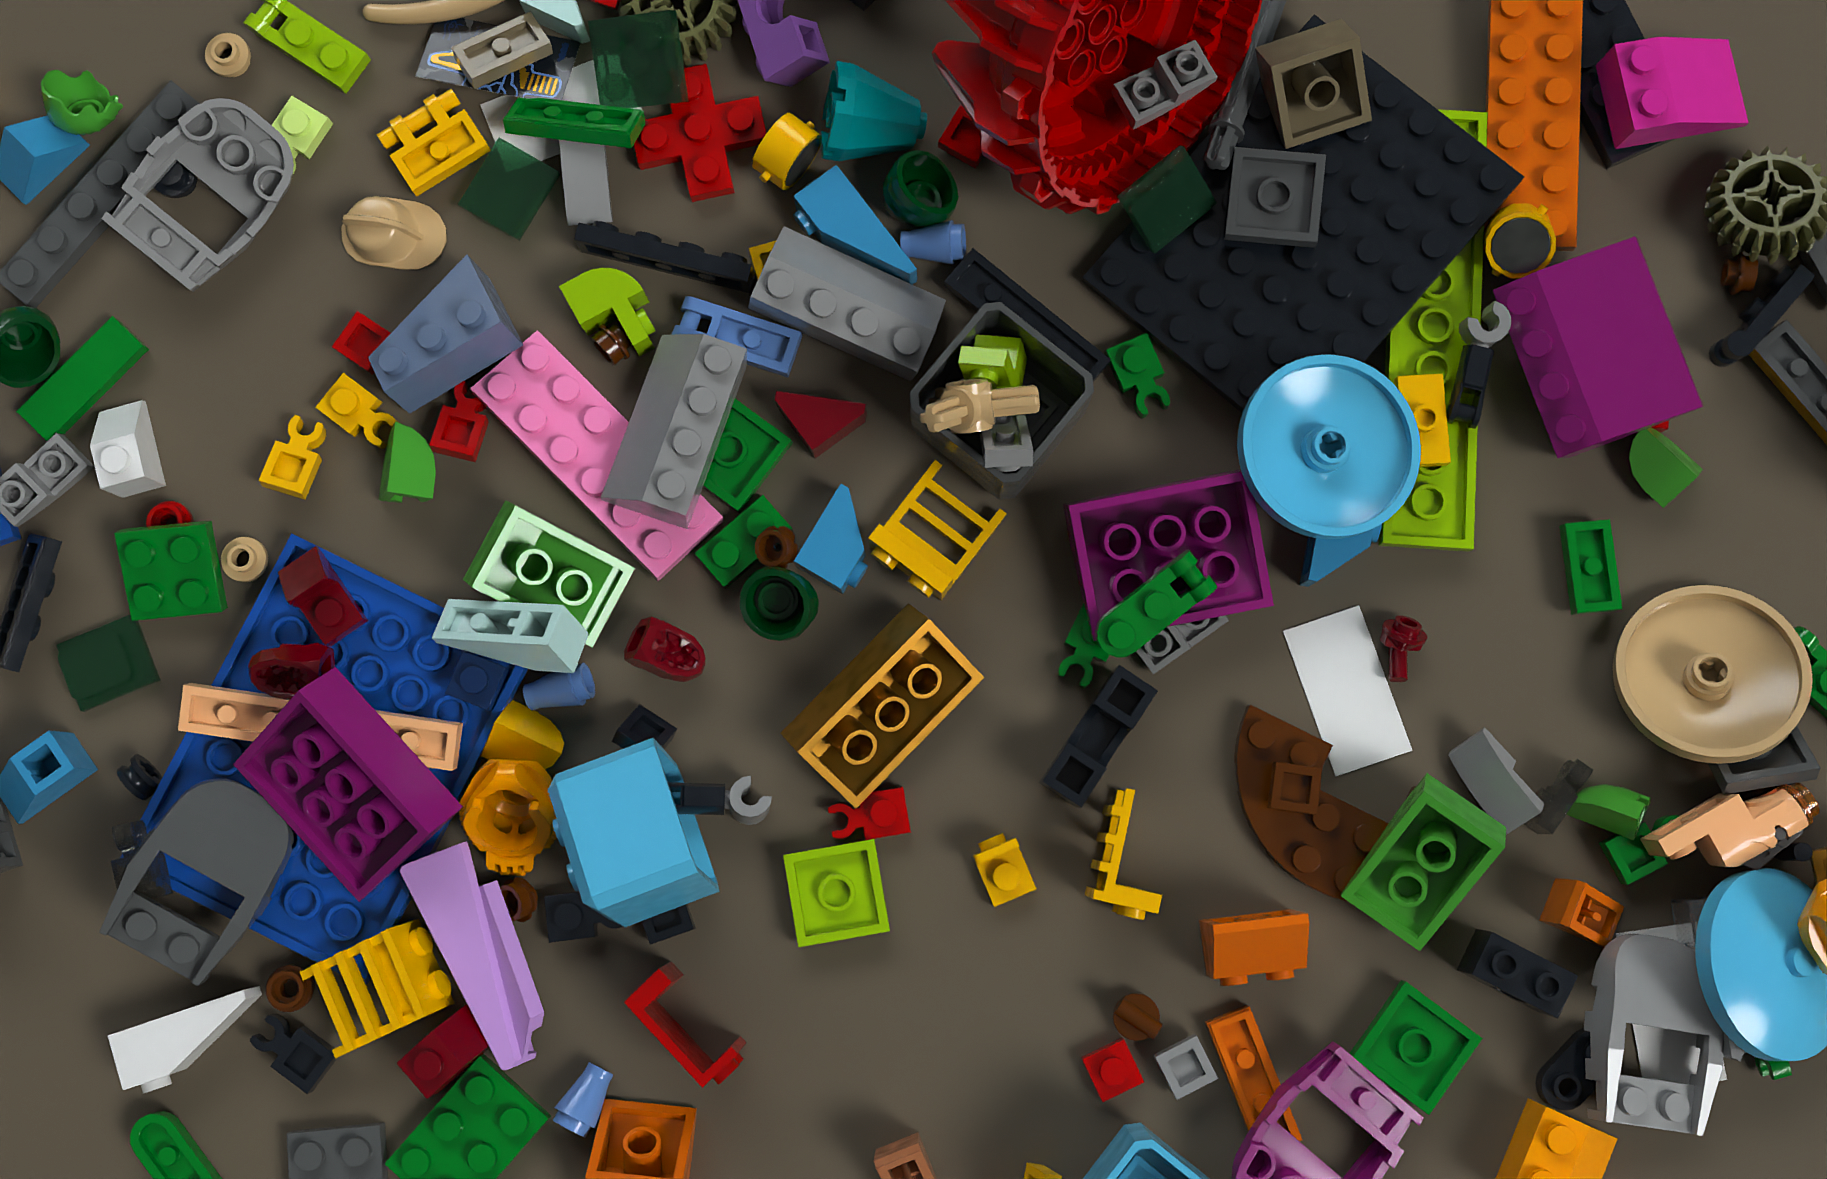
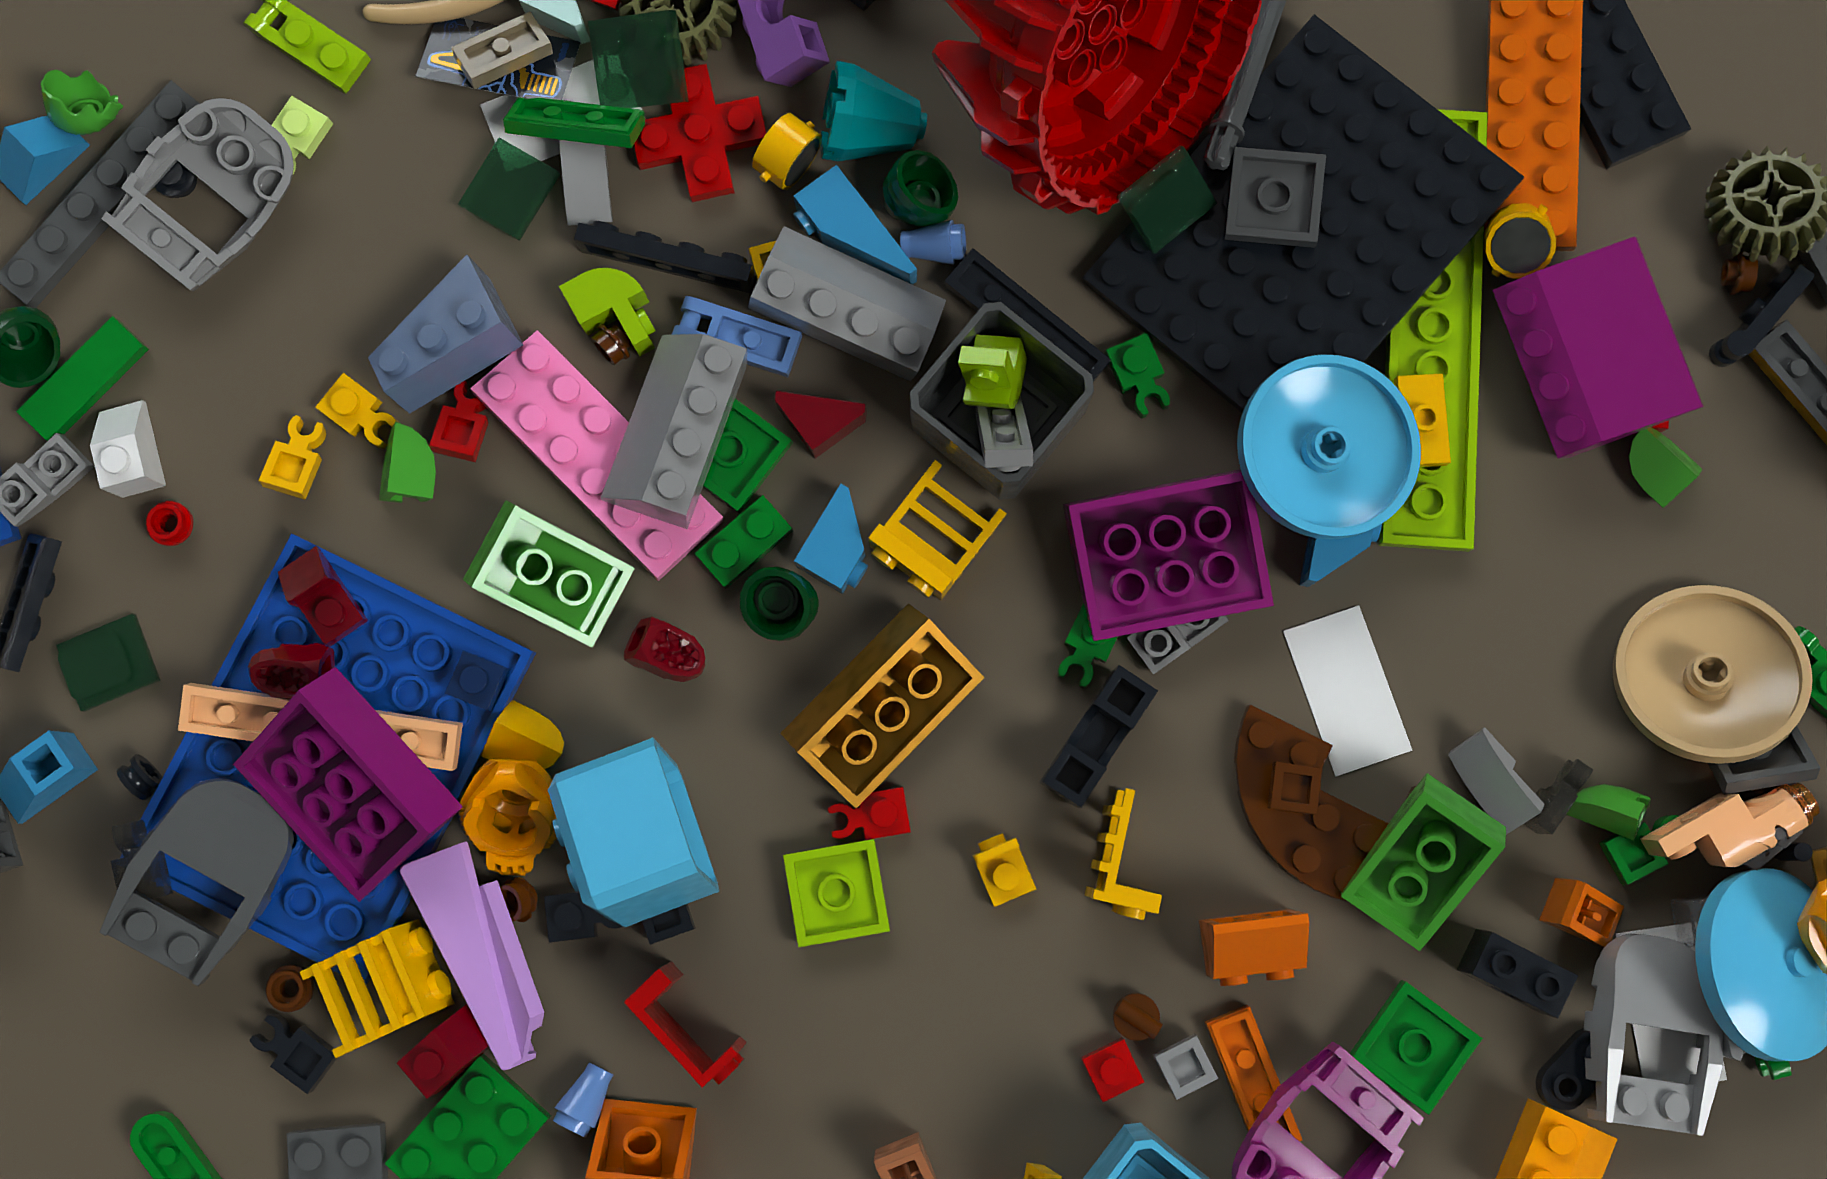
(171, 570): green plate -> none
(173, 1042): white slope -> none
(236, 63): tan plate -> none
(257, 559): tan plate -> none
(360, 340): red plate -> none
(393, 233): tan piece -> none
(440, 150): yellow plate -> none
(514, 632): light aqua slope -> none
(560, 689): medium blue cone -> none
(641, 726): black plate -> none
(713, 799): piece -> none
(766, 547): reddish brown plate -> none
(962, 139): red plate -> none
(973, 405): tan bush -> none
(1152, 607): green plate -> none
(1165, 85): light grey slope -> none
(1315, 82): dark tan slope -> none
(1401, 636): dark red plate -> none
(1476, 362): black piece -> none
(1590, 567): green plate -> none
(1669, 89): dark pink slope -> none

